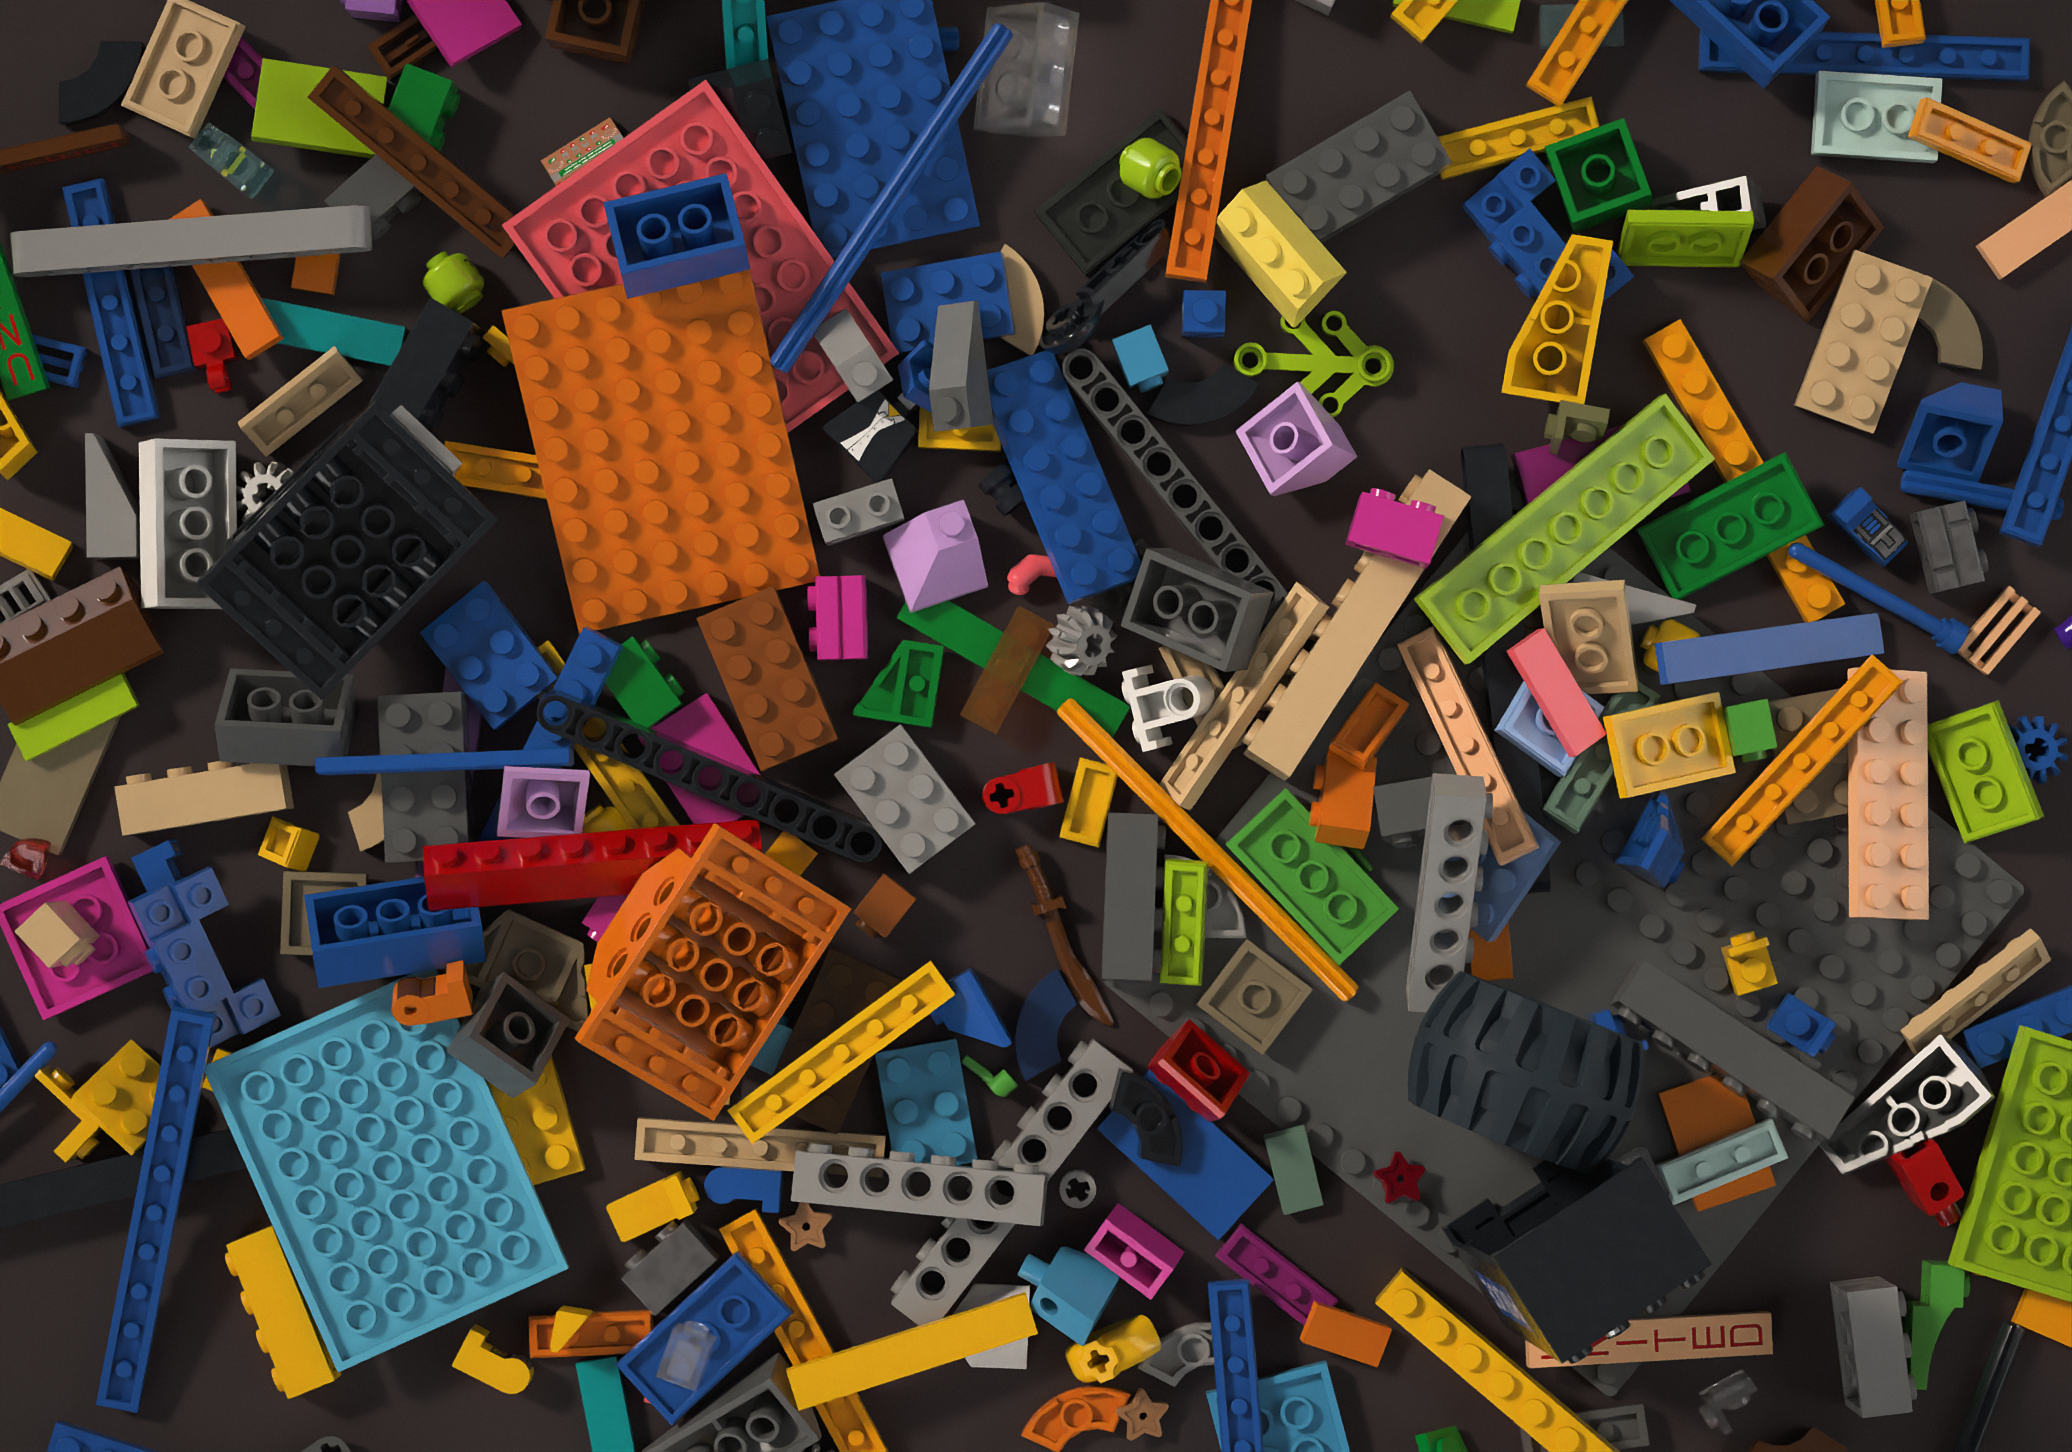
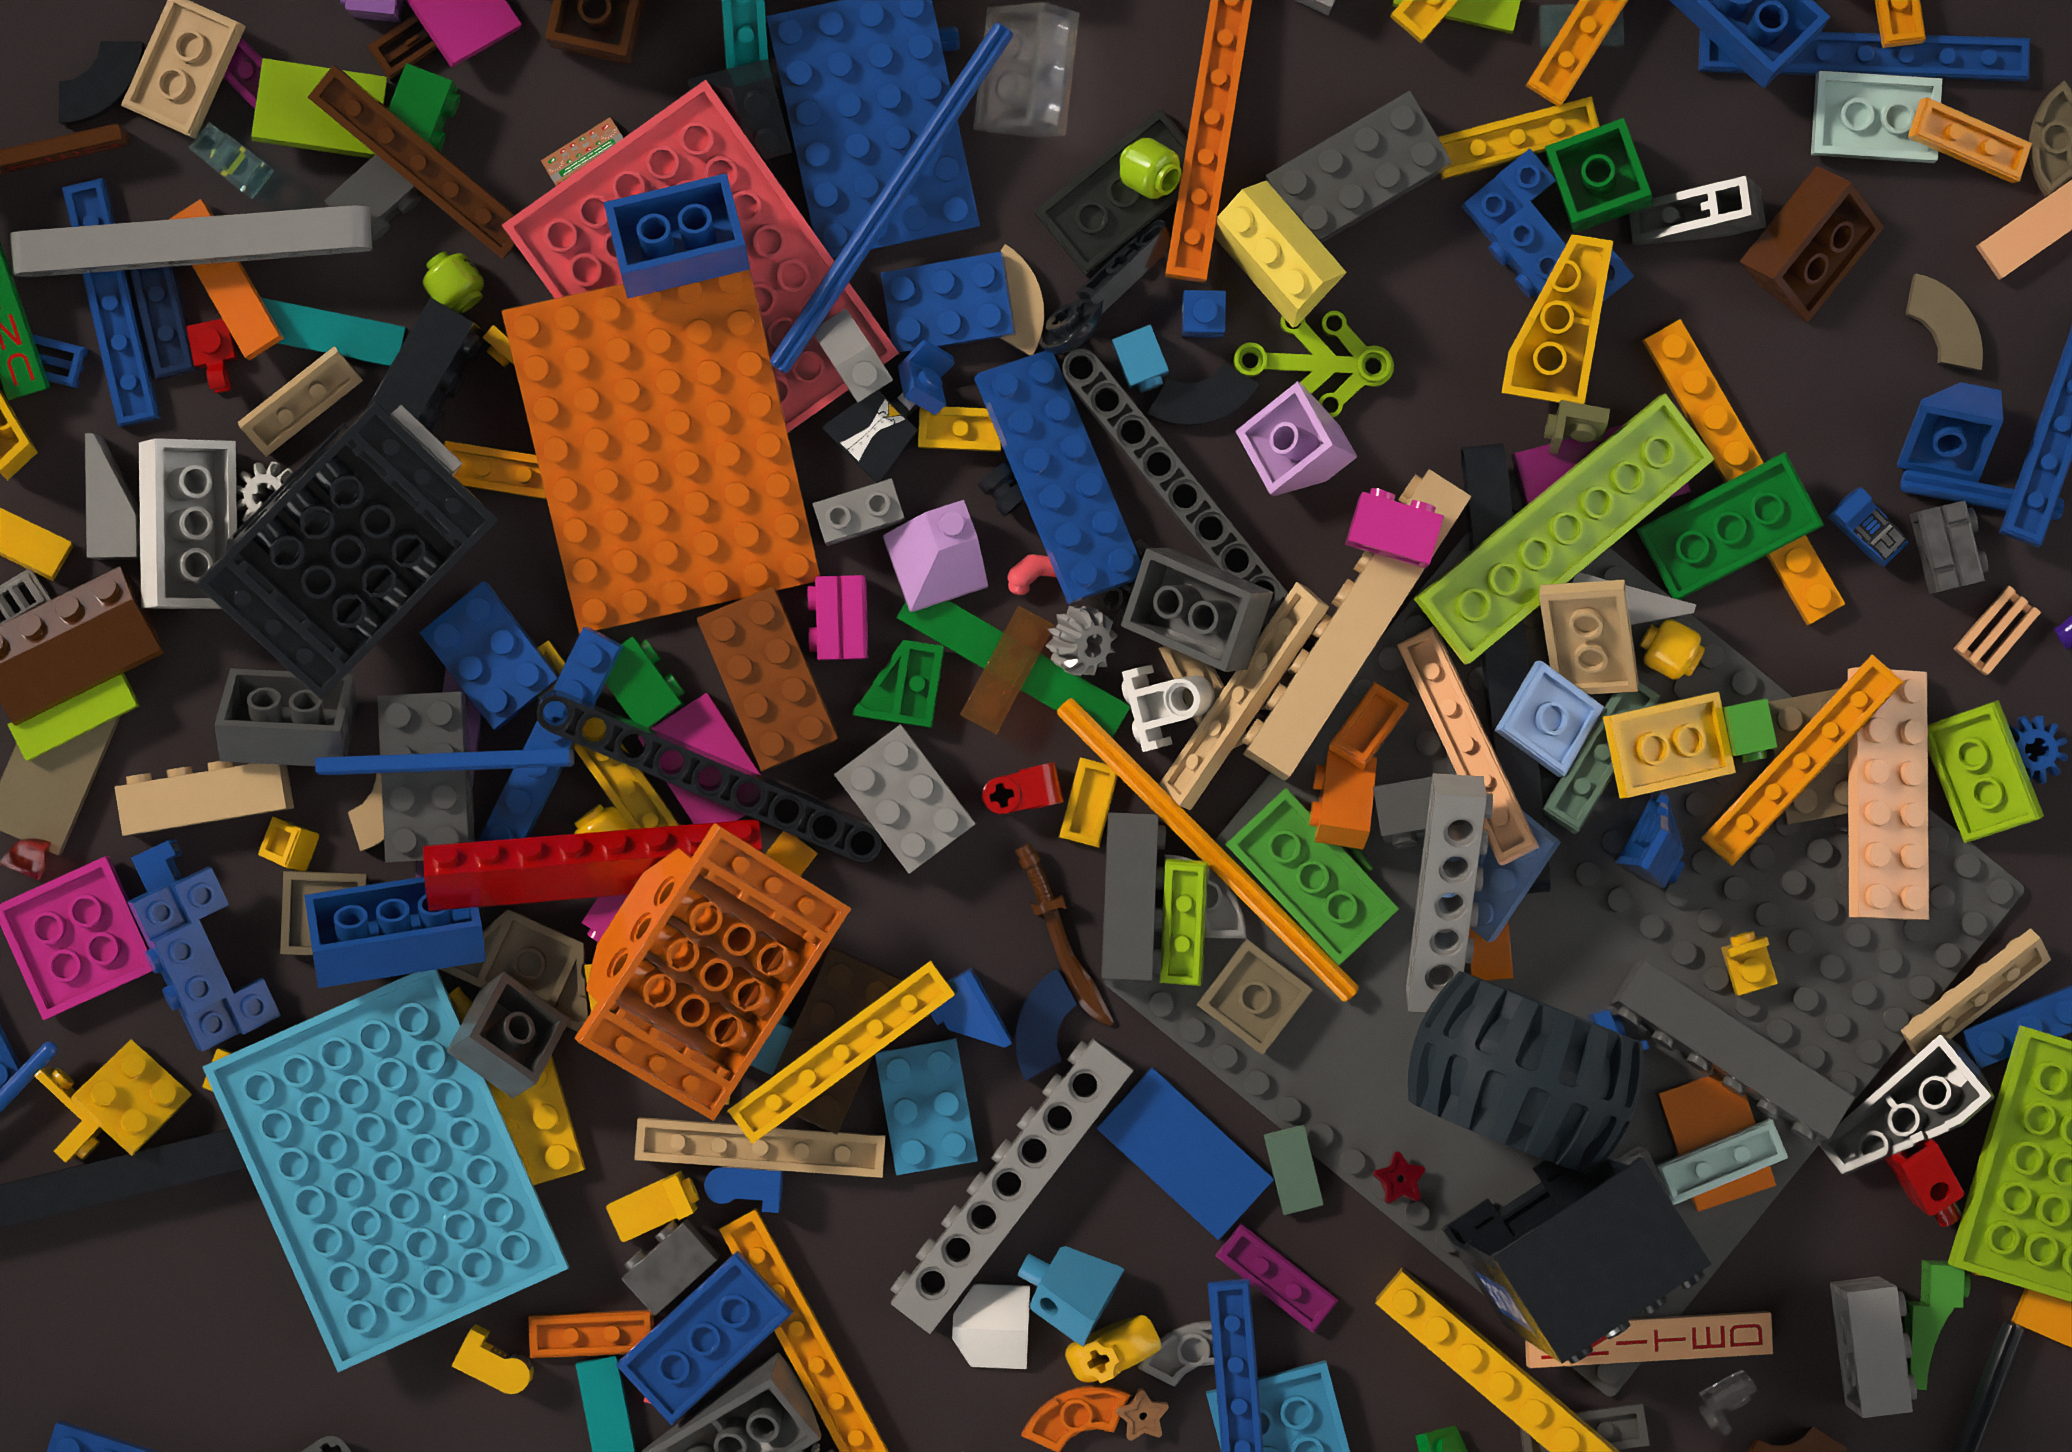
(58, 934): tan brick -> none
(155, 1209): blue plate -> none
(281, 1313): yellow brick -> none
(316, 273): orange tile -> none
(433, 998): orange leg -> none
(542, 802): lavender slope -> none
(566, 1323): yellow slope -> none
(687, 1355): clear brick -> none
(801, 1237): medium nougat plate -> none
(813, 1185): light grey brick -> none
(883, 907): dark orange brick -> none
(911, 1351): yellow tile -> none
(959, 370): dark grey slope -> none
(1001, 1084): bright green hand -> none
(1081, 1176): light grey bush -> none
(1134, 1251): dark pink brick -> none
(1151, 1115): black tile -> none
(1199, 1071): red slope -> none
(1345, 1334): orange tile -> none
(1556, 692): coral tile -> none
(1684, 238): lime tile -> none
(1769, 648): blue tile -> none
(1802, 1026): blue bracket -> none
(1863, 341): tan plate -> none
(1947, 633): blue piece -> none

